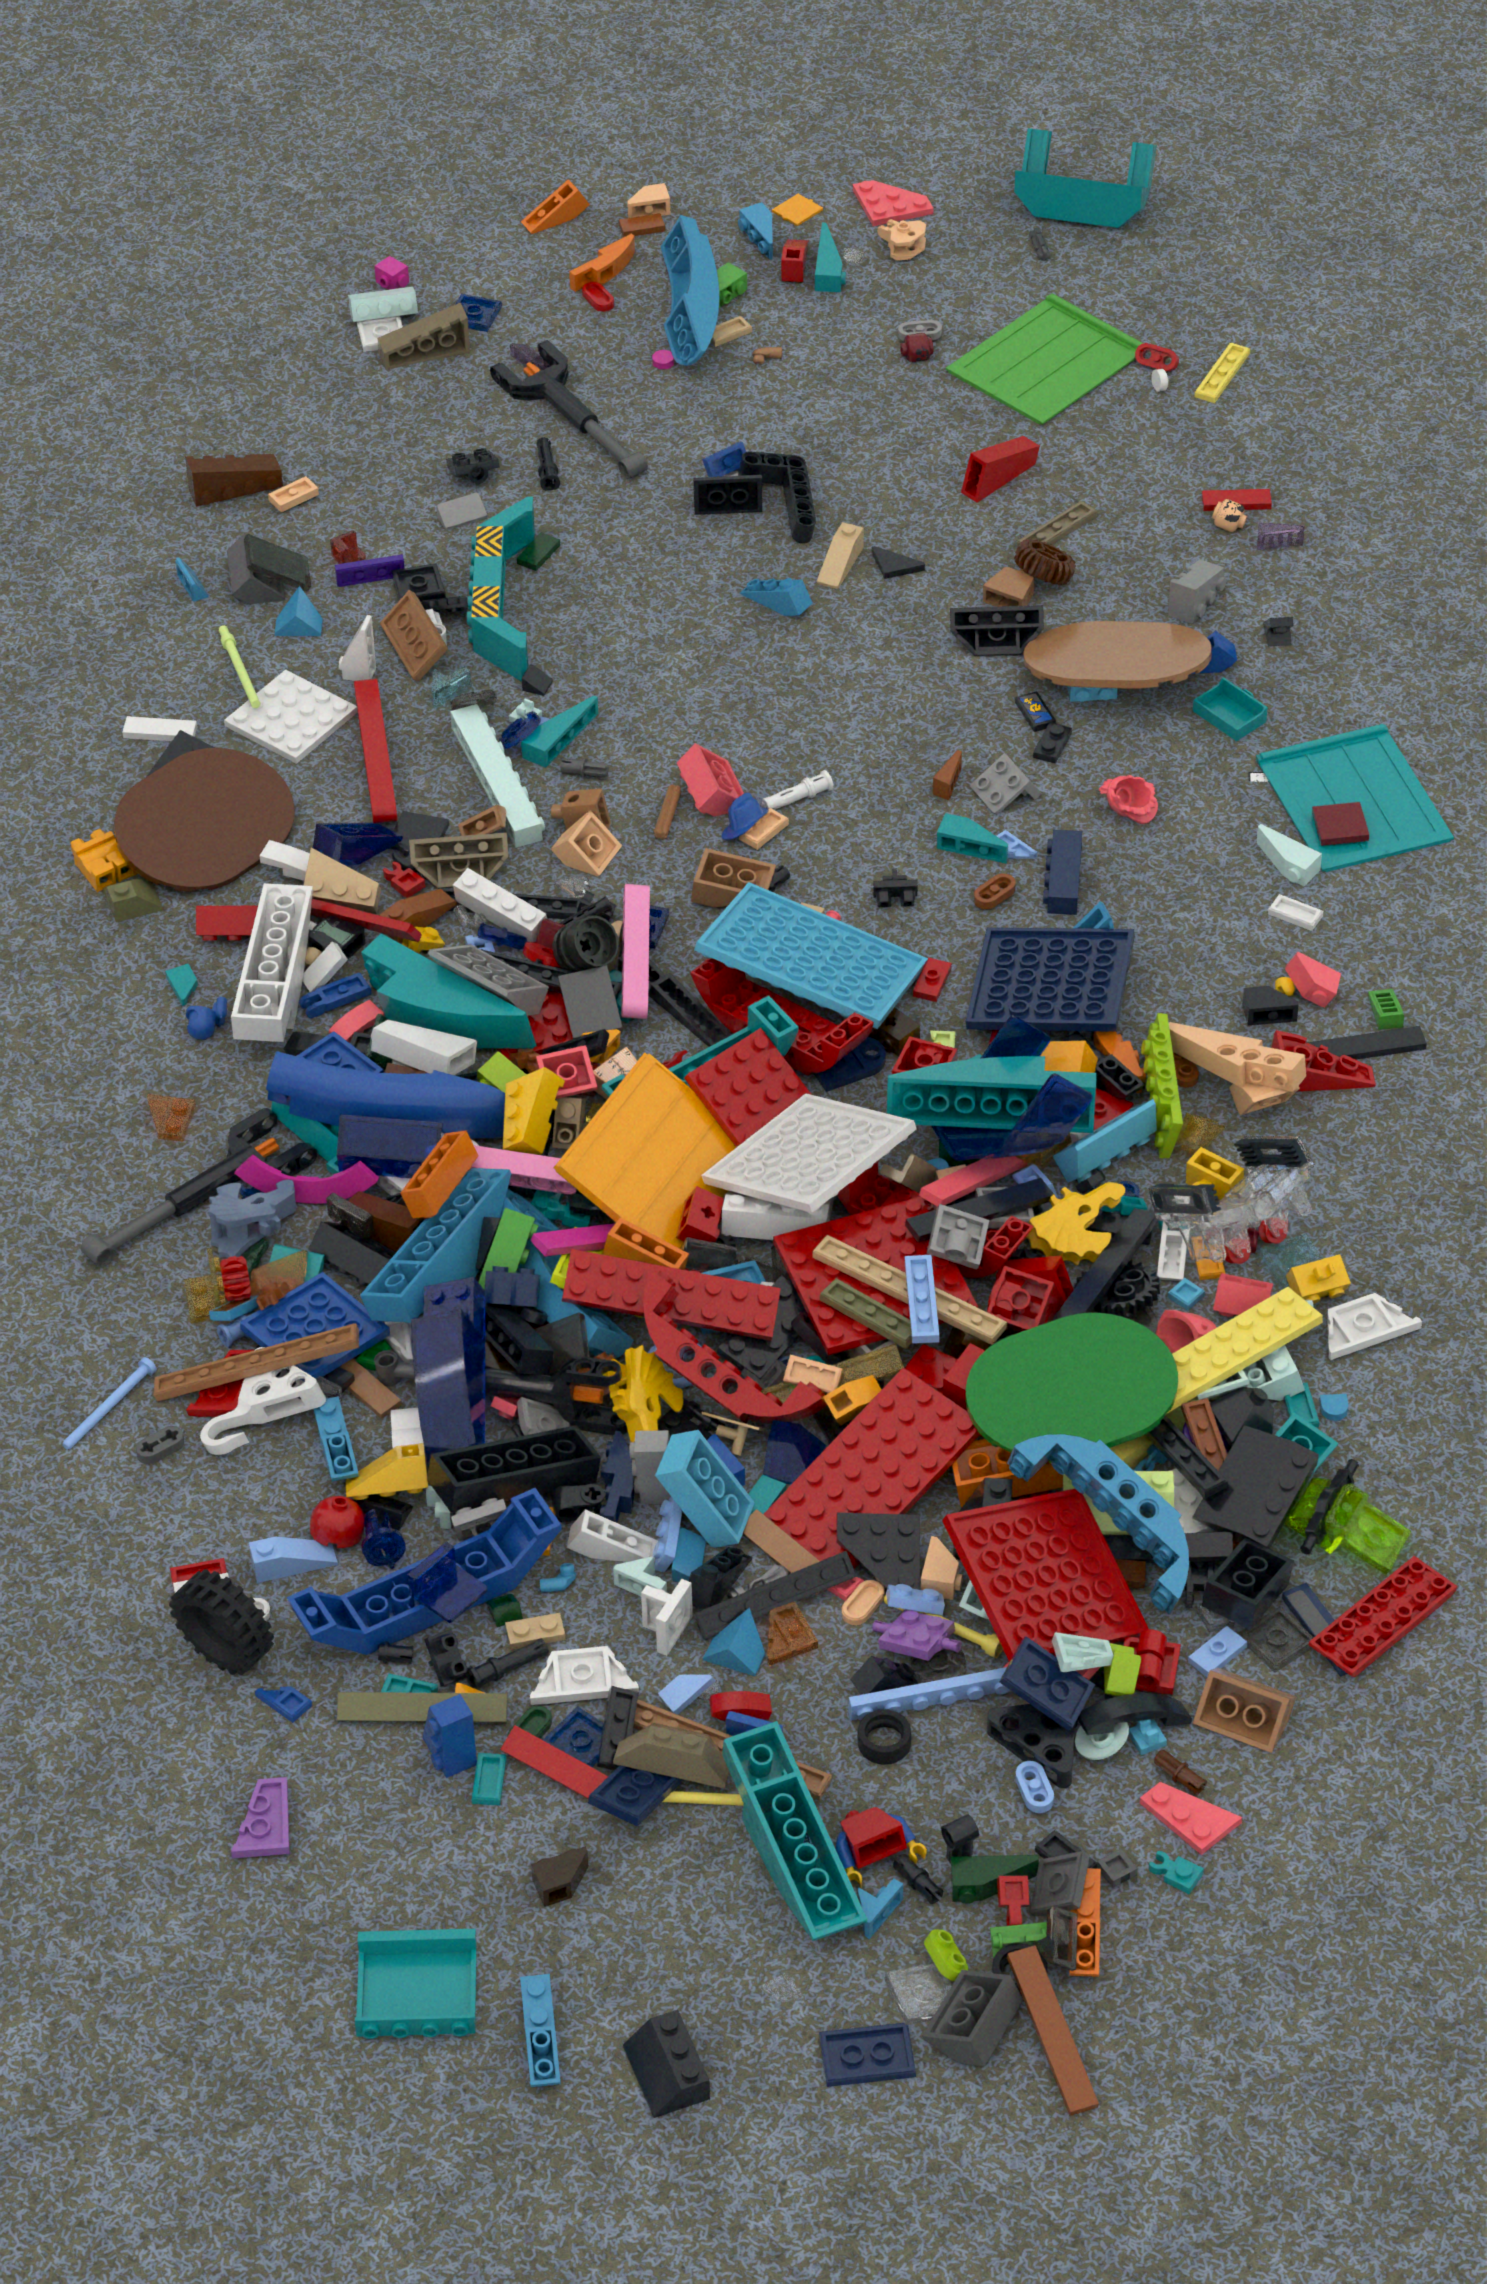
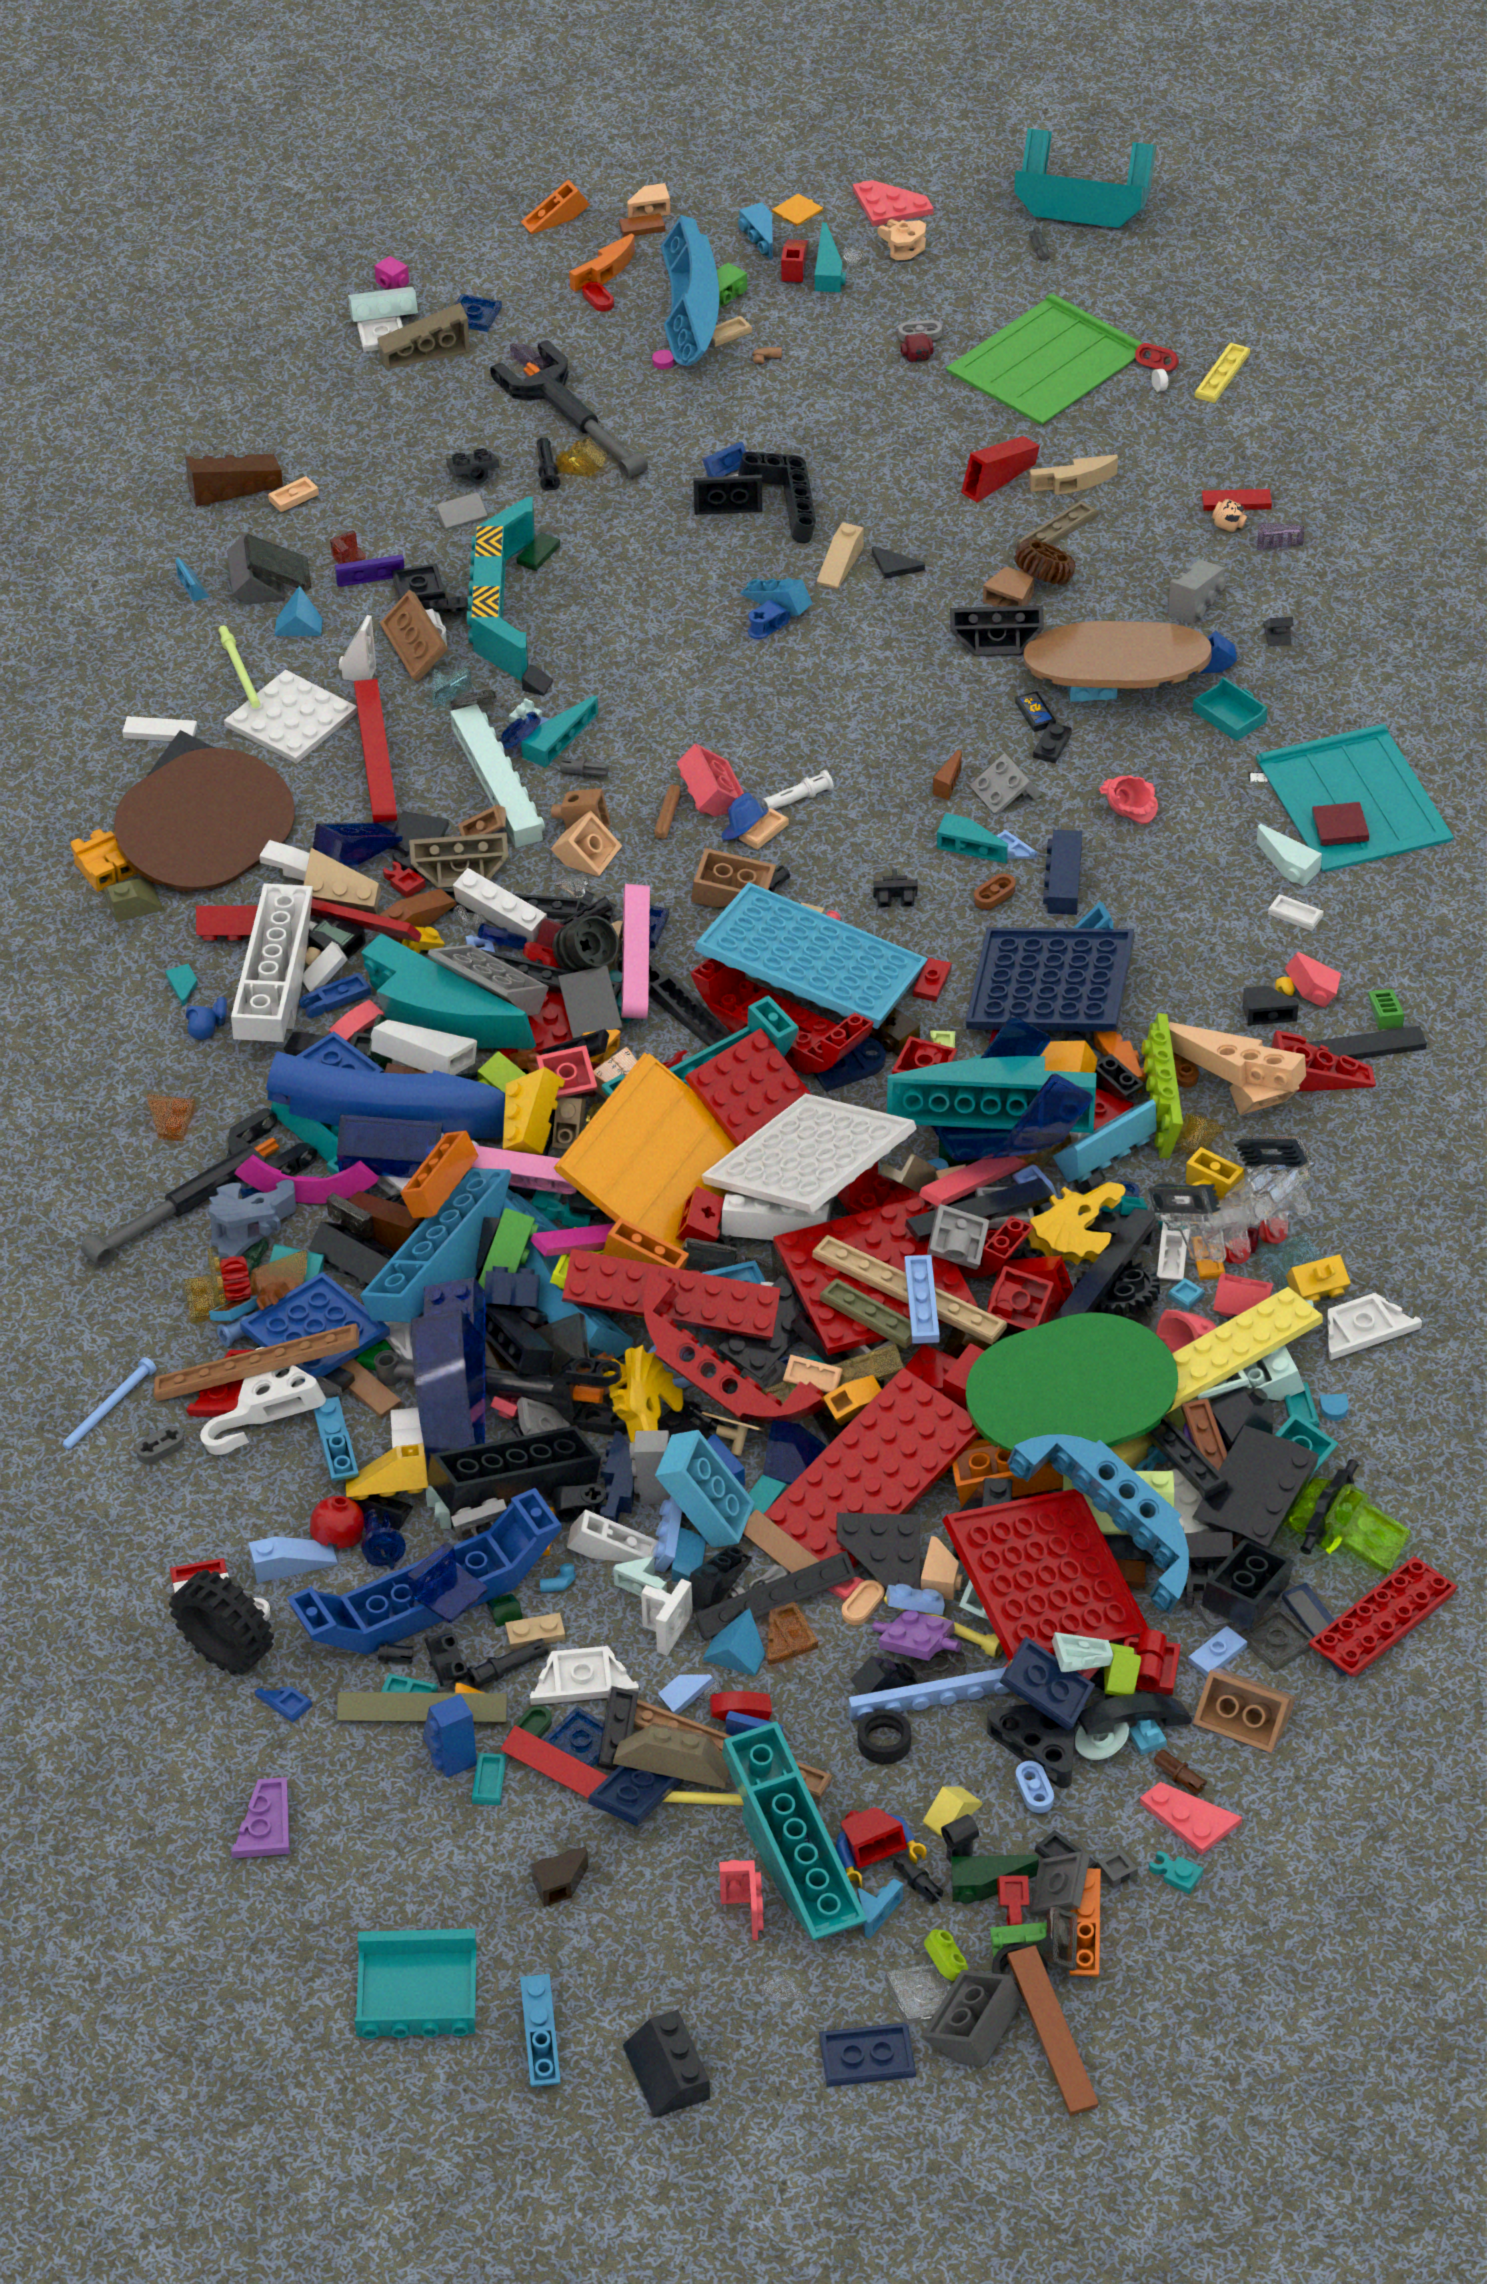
(582, 459): none -> clear yellow slope
(743, 1885): none -> coral bracket
(767, 619): none -> blue piece
(950, 1805): none -> light yellow slope
(1075, 477): none -> tan slope

